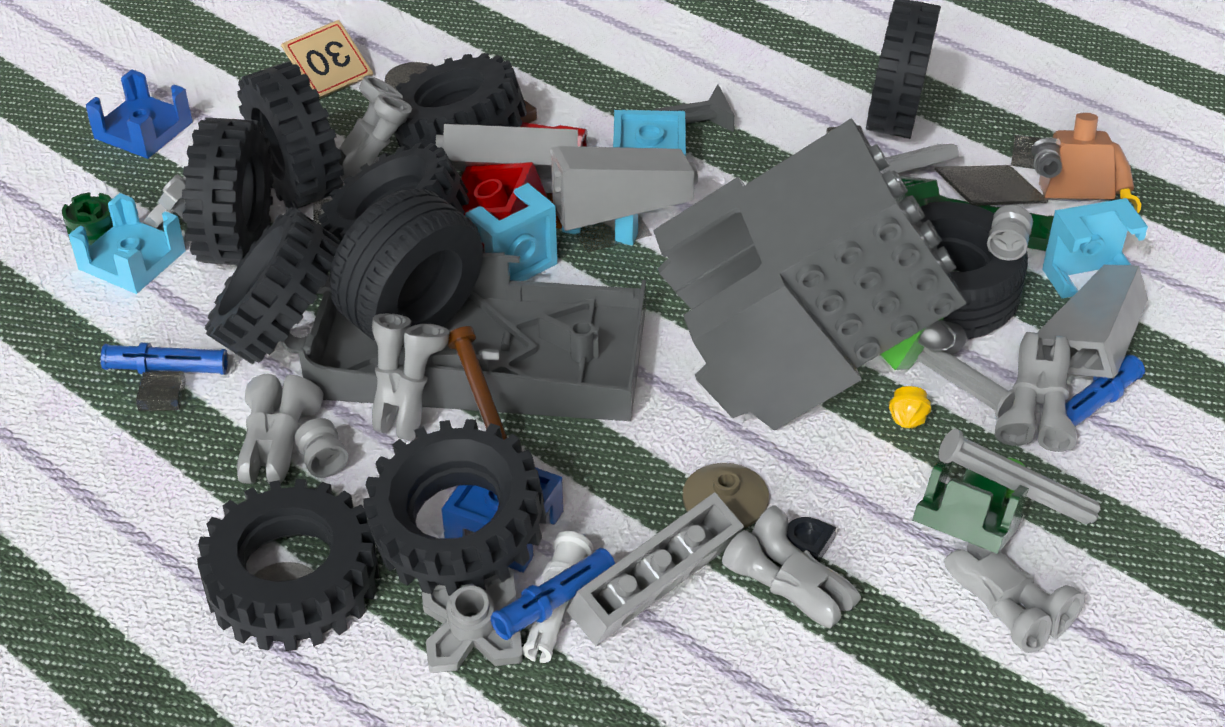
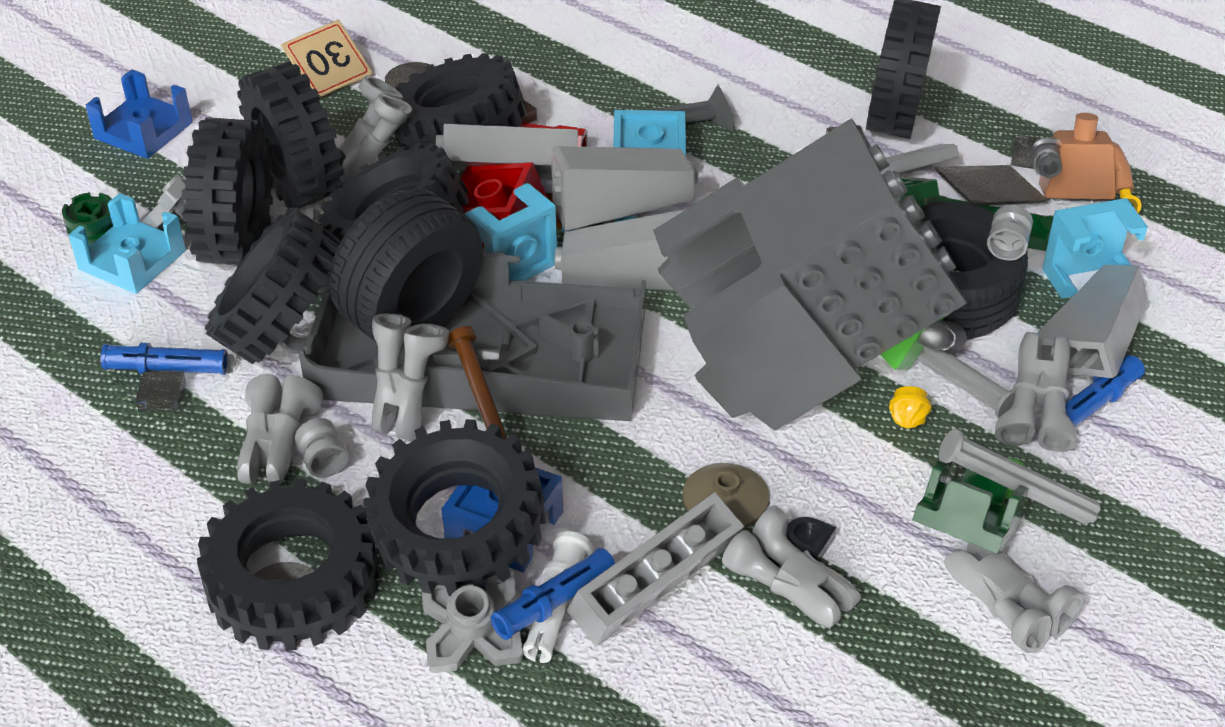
(614, 254): none -> light grey slope

